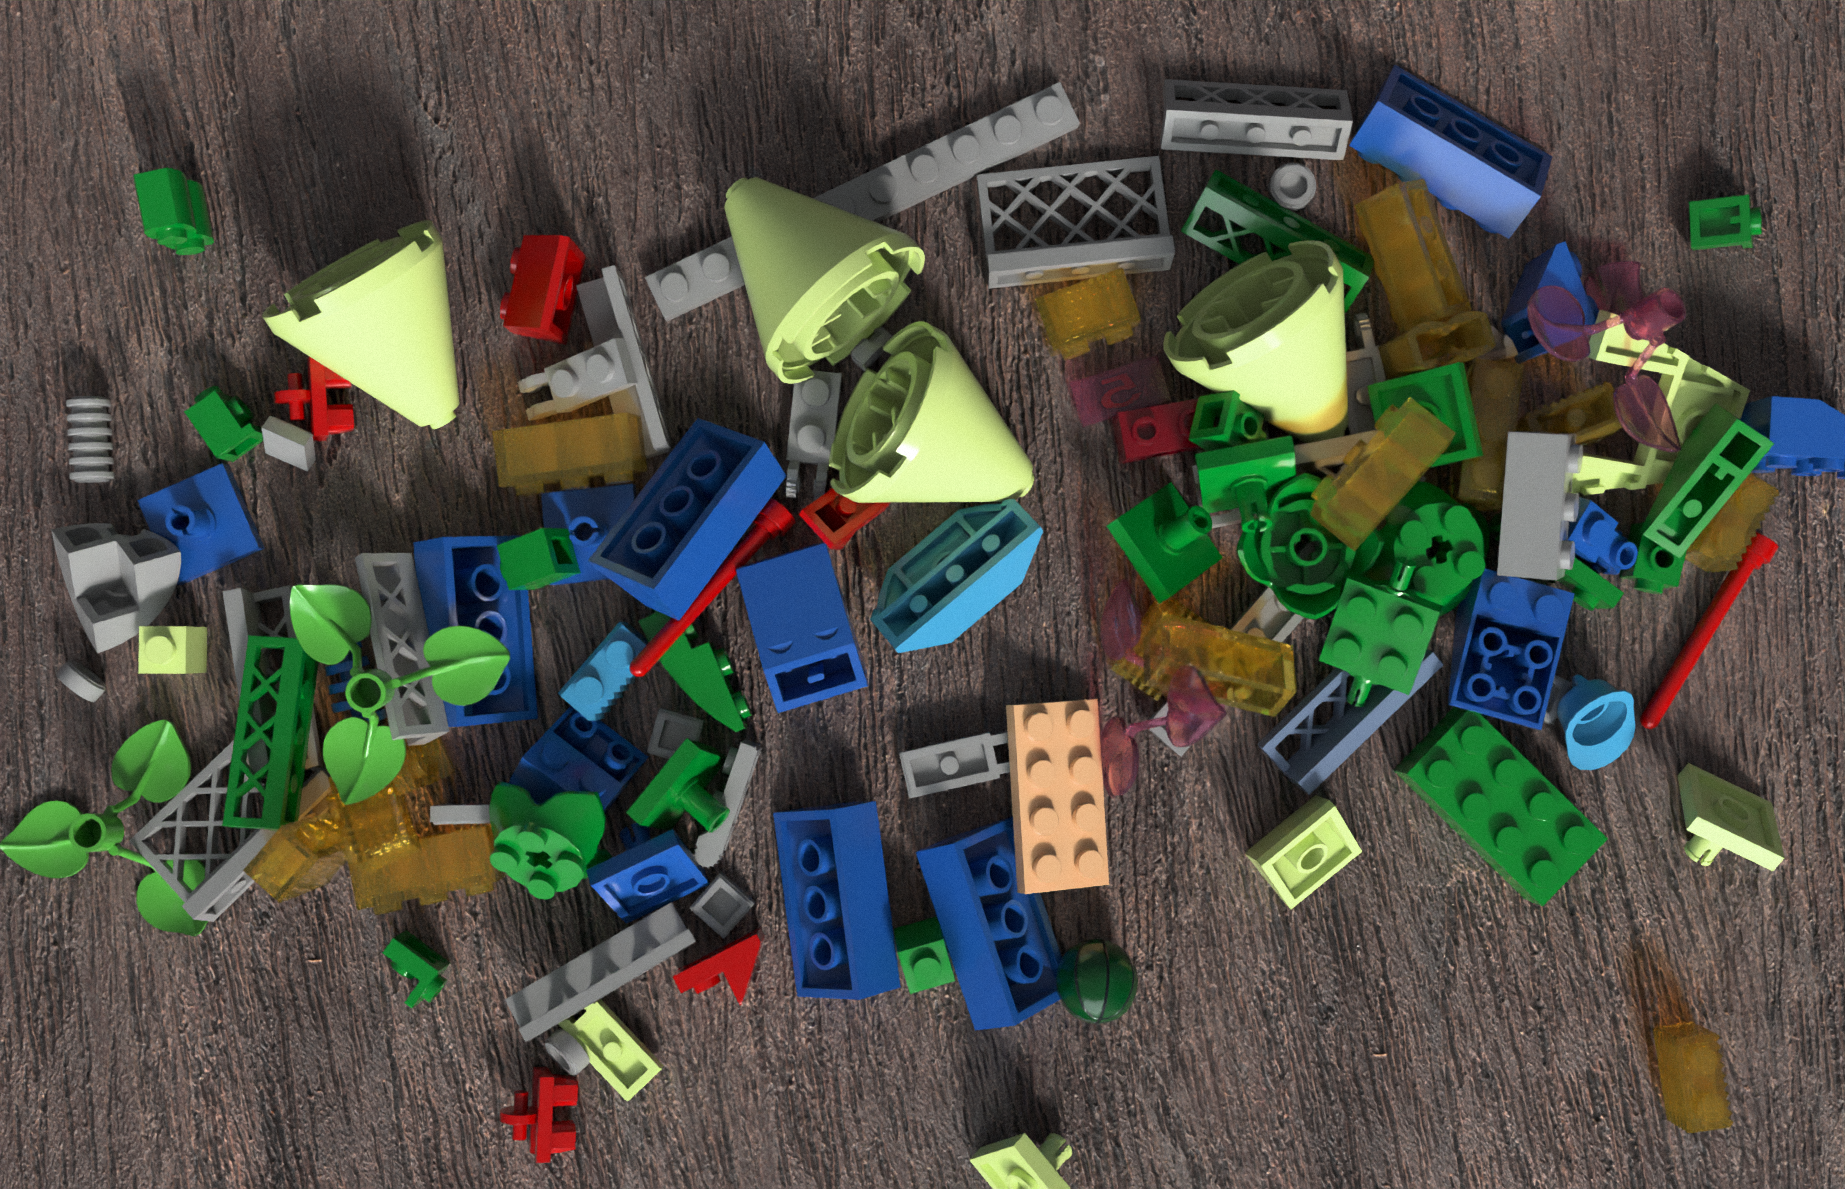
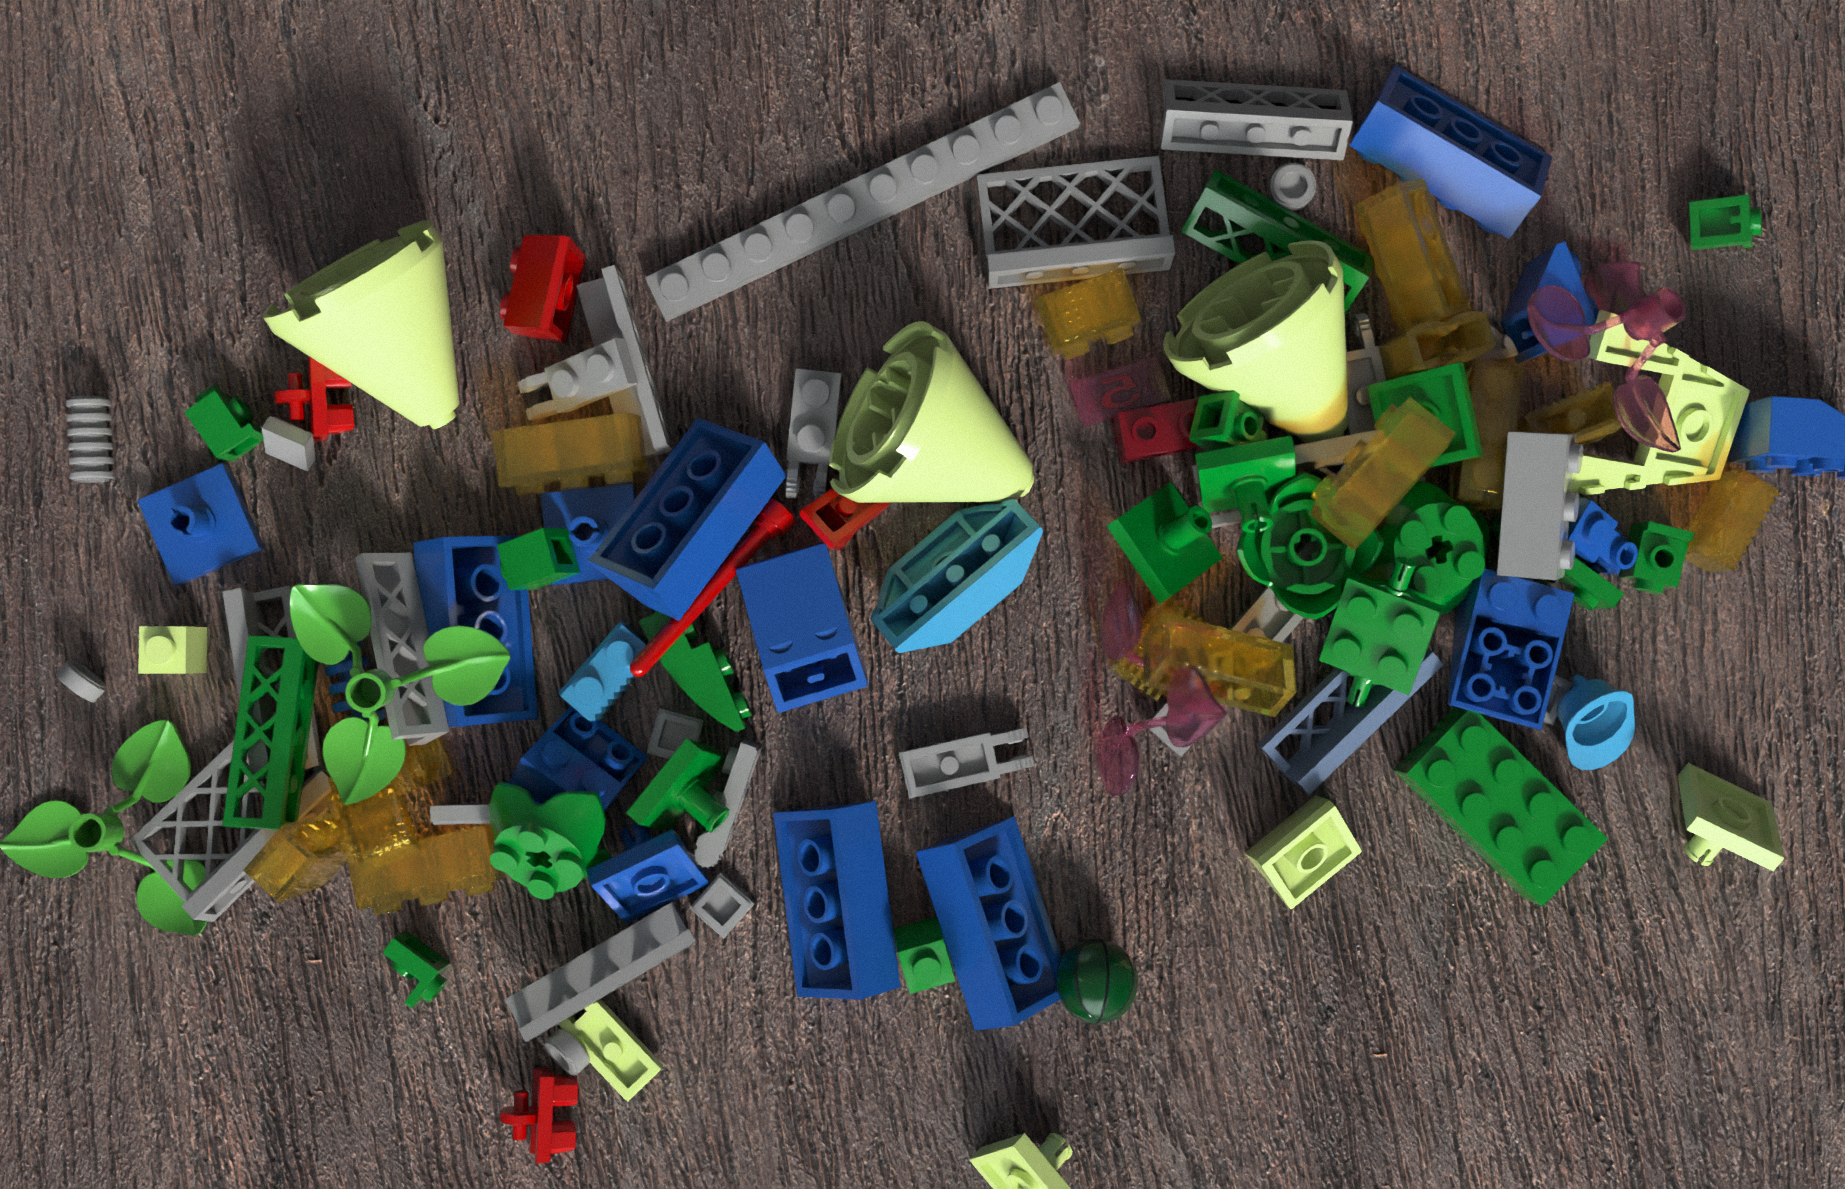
(115, 579): light grey brick -> none
(173, 210): green brick -> none
(733, 959): red slope -> none
(814, 274): yellowish green cone -> none
(868, 351): light grey tile -> none
(1057, 795): light nougat plate -> none
(1692, 1077): clear yellow brick -> none
(1703, 478): green slope -> none
(1757, 553): red piece -> none

